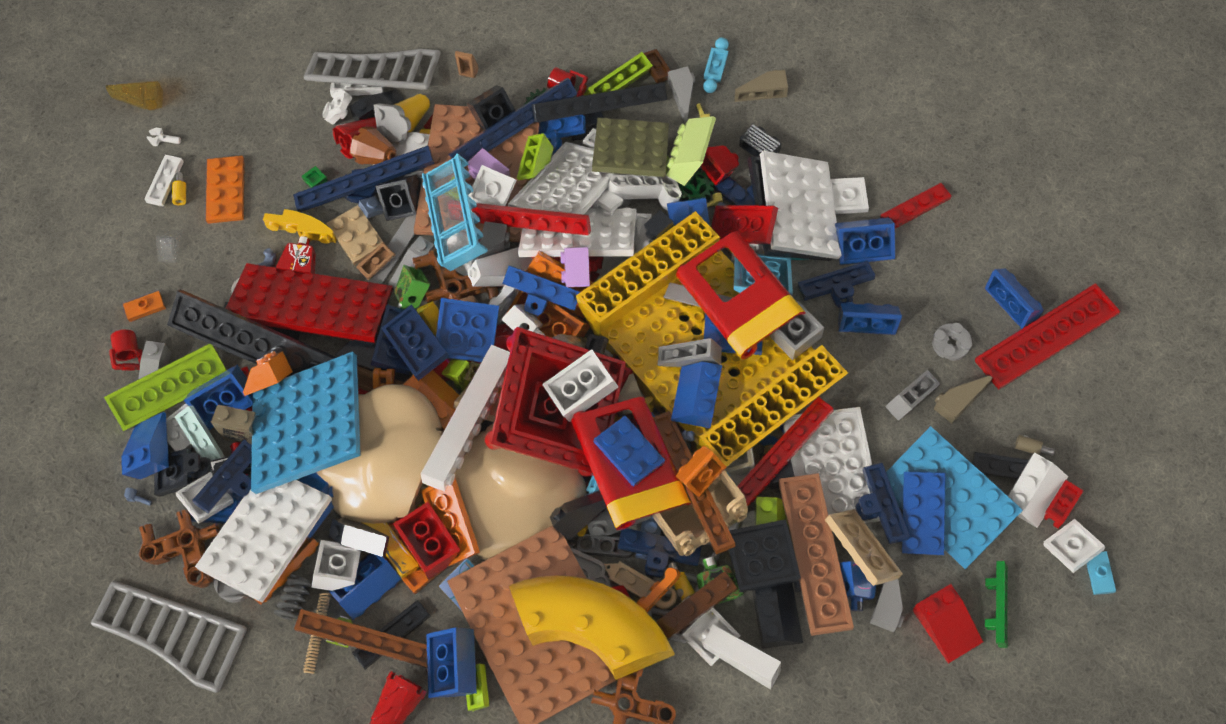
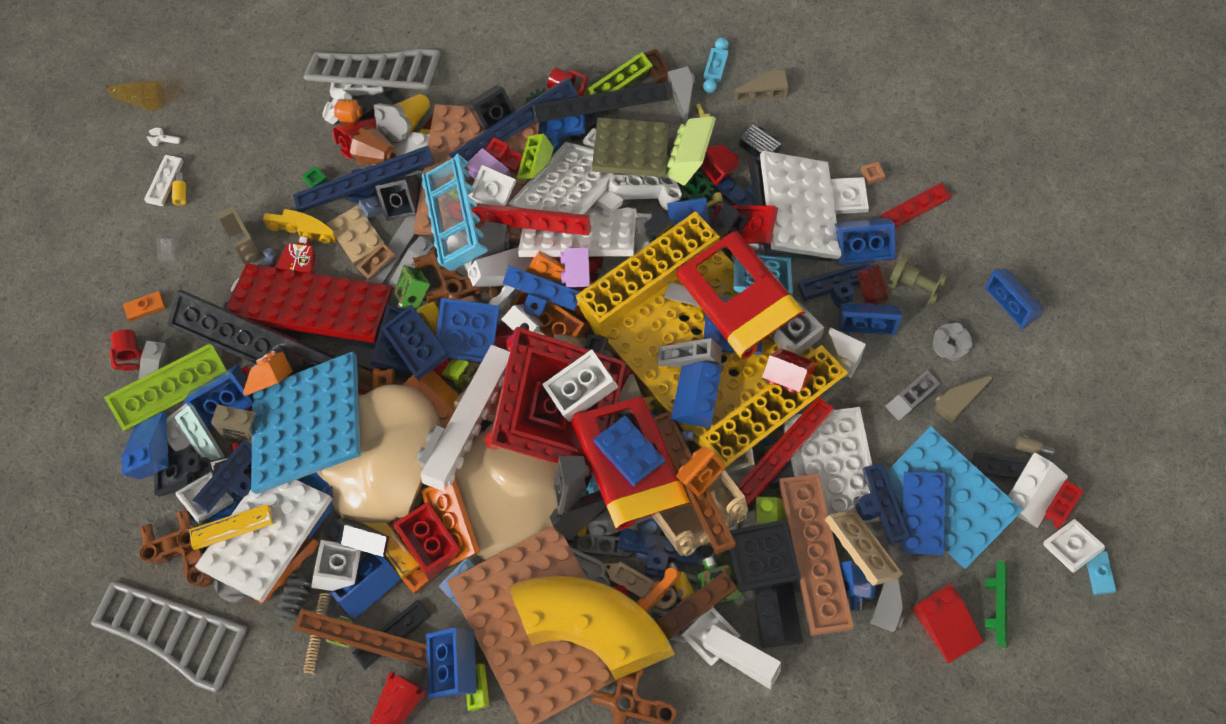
(130, 495): sand blue hand -> none
(225, 189): orange plate -> none
(231, 526): none -> yellow tile
(233, 225): none -> dark tan panel
(347, 110): none -> orange head
(432, 438): none -> light grey plate
(466, 64): medium nougat slope -> none
(504, 154): none -> red slope
(569, 481): none -> dark grey slope
(729, 220): none -> black brick
(789, 370): none -> slope
(845, 350): none -> white slope
(872, 173): none -> nougat plate
(872, 285): none -> clear red slope
(910, 275): none -> olive piece
(1047, 336): red plate -> none

